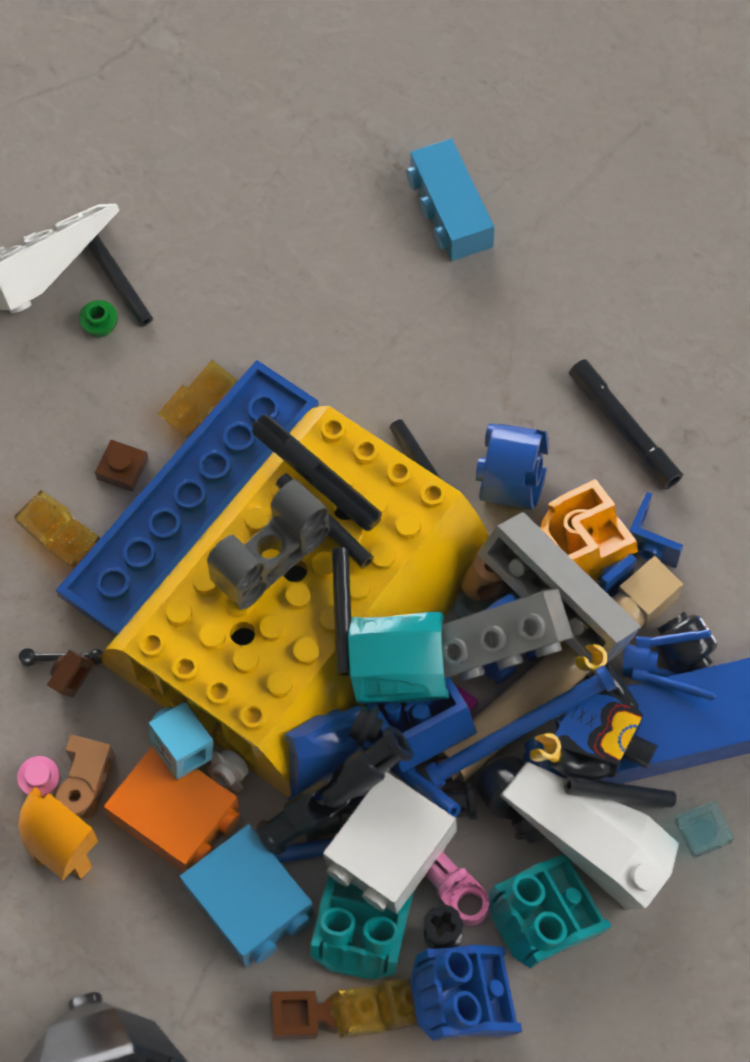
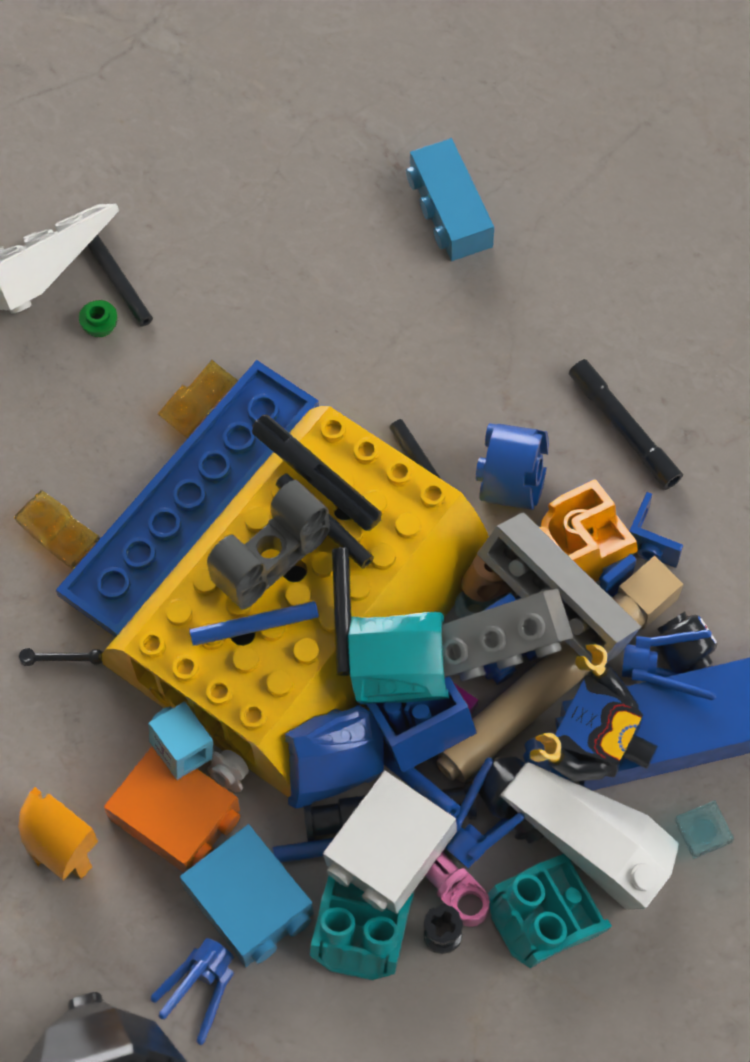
(38, 773): bright pink plate -> none
(69, 673): reddish brown plate -> none
(87, 776): medium nougat leg -> none
(121, 465): reddish brown plate -> none
(205, 964): none -> blue plant
(254, 623): none -> blue piece
(298, 1015): reddish brown plate -> none
(354, 777): black piece -> none
(366, 725): black plate -> none
(374, 1008): clear yellow slope -> none
(463, 992): blue slope -> none
(469, 843): none -> blue plant
(520, 727): blue bar -> none
(620, 792): black piece -> none

